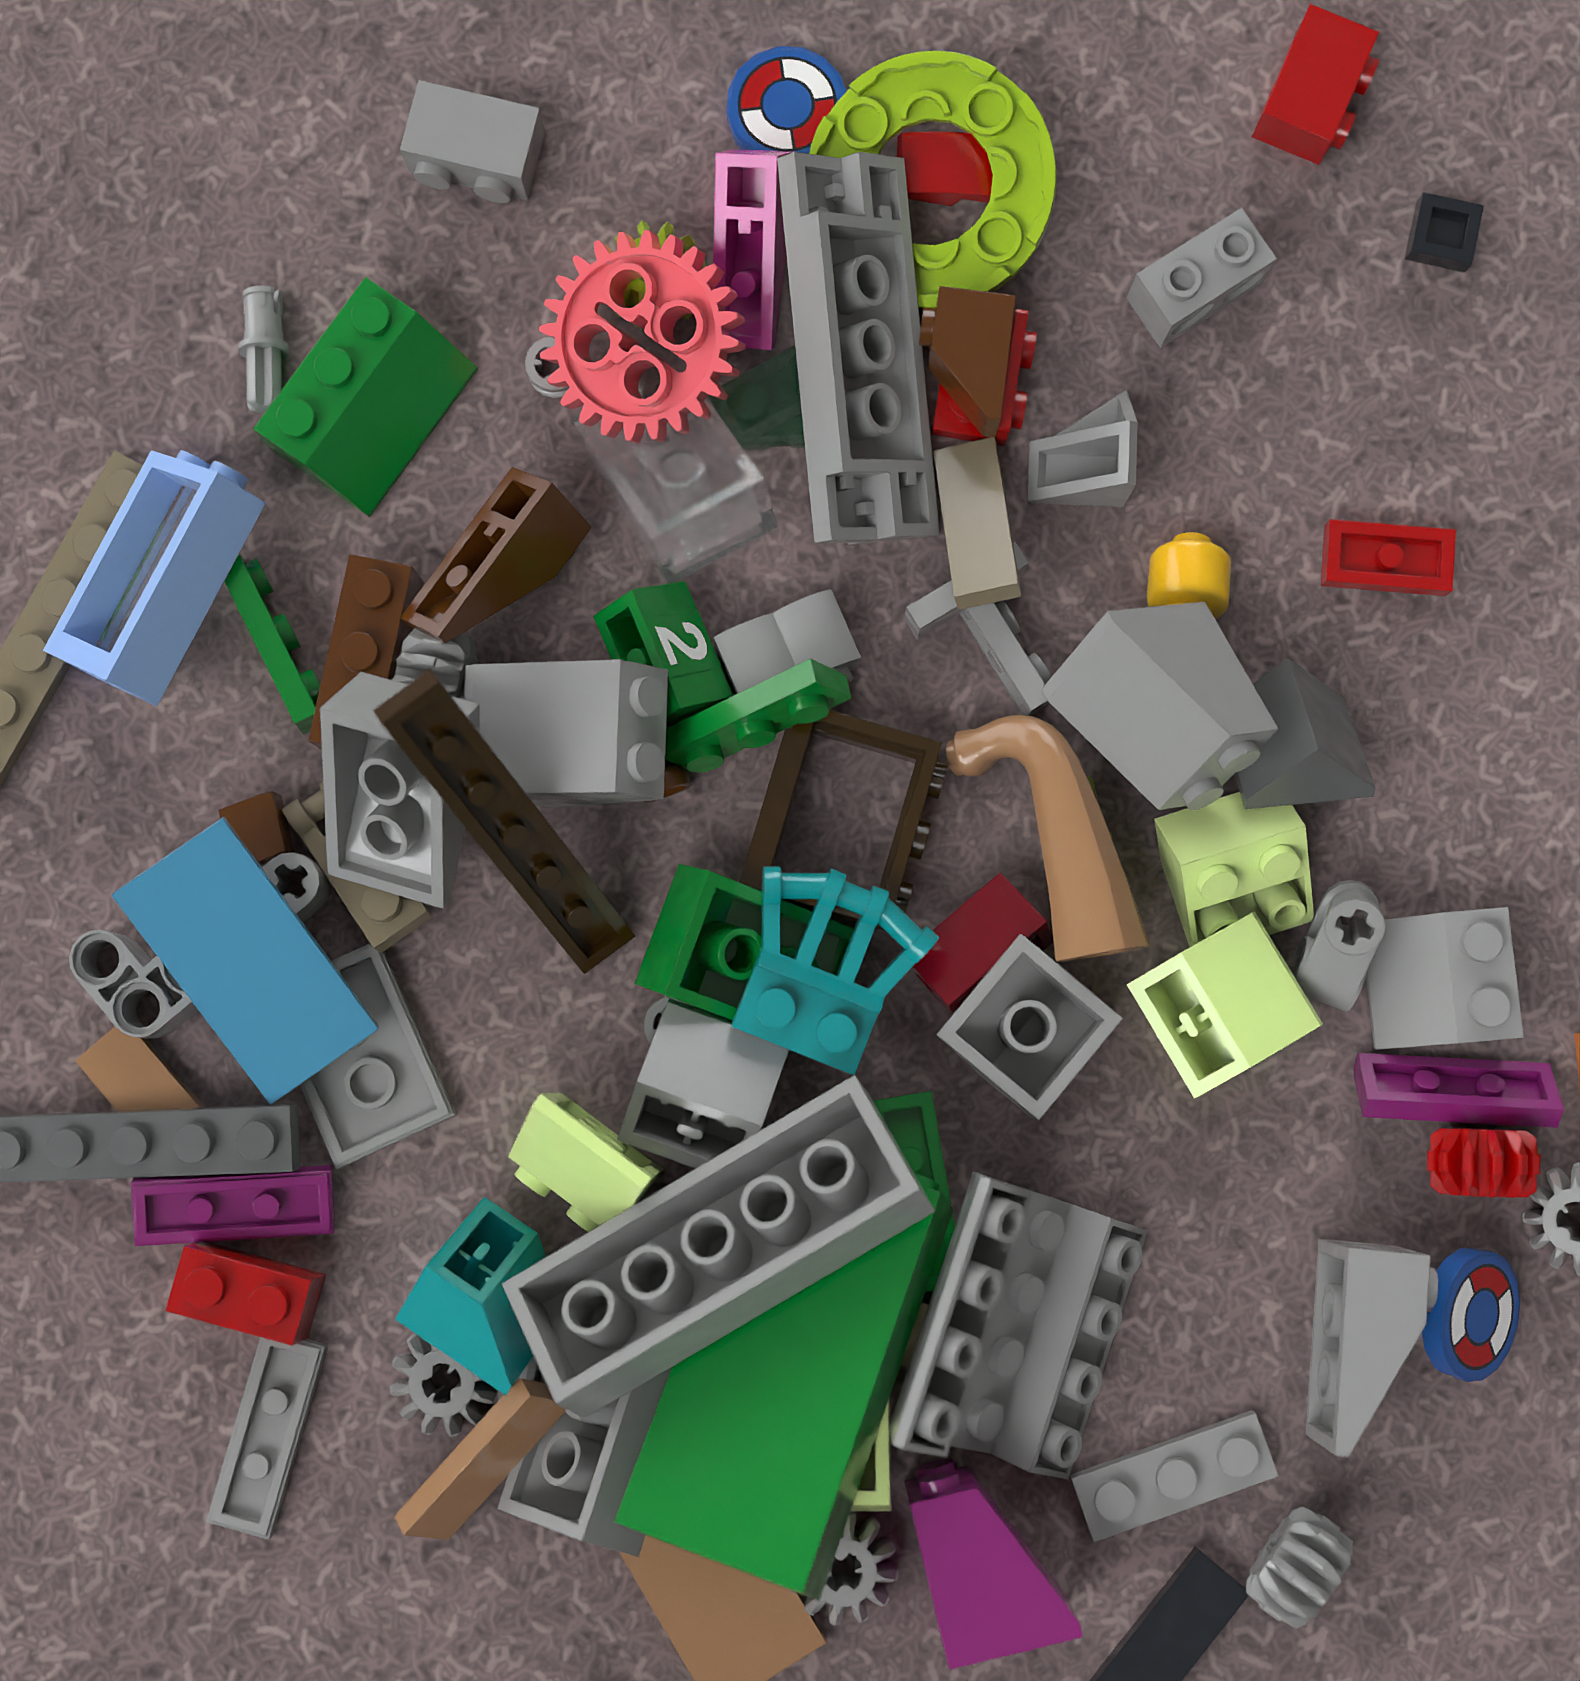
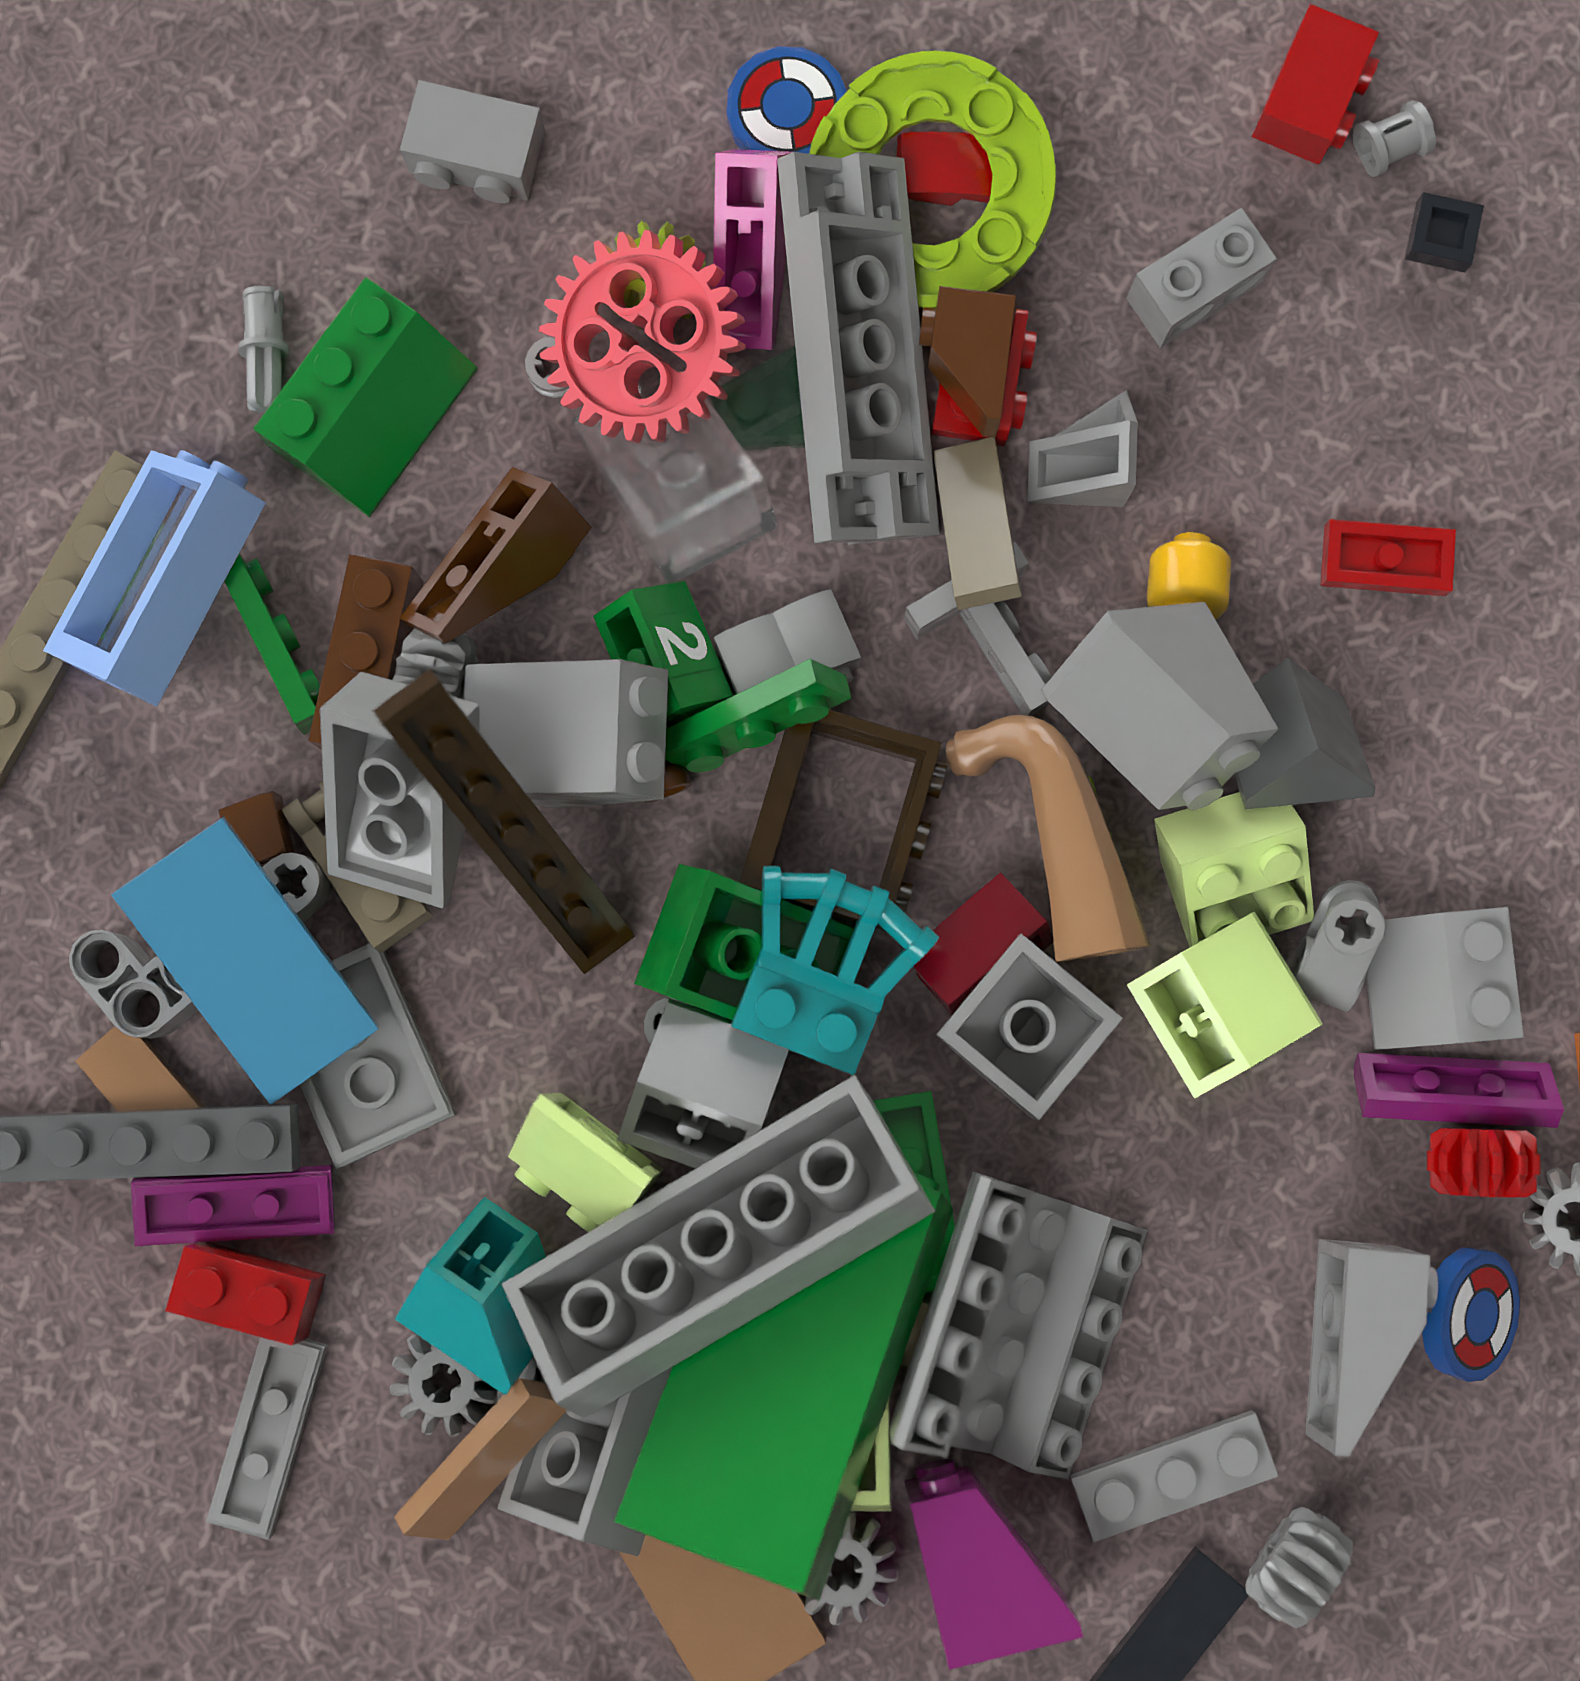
(1394, 138): none -> light grey bush

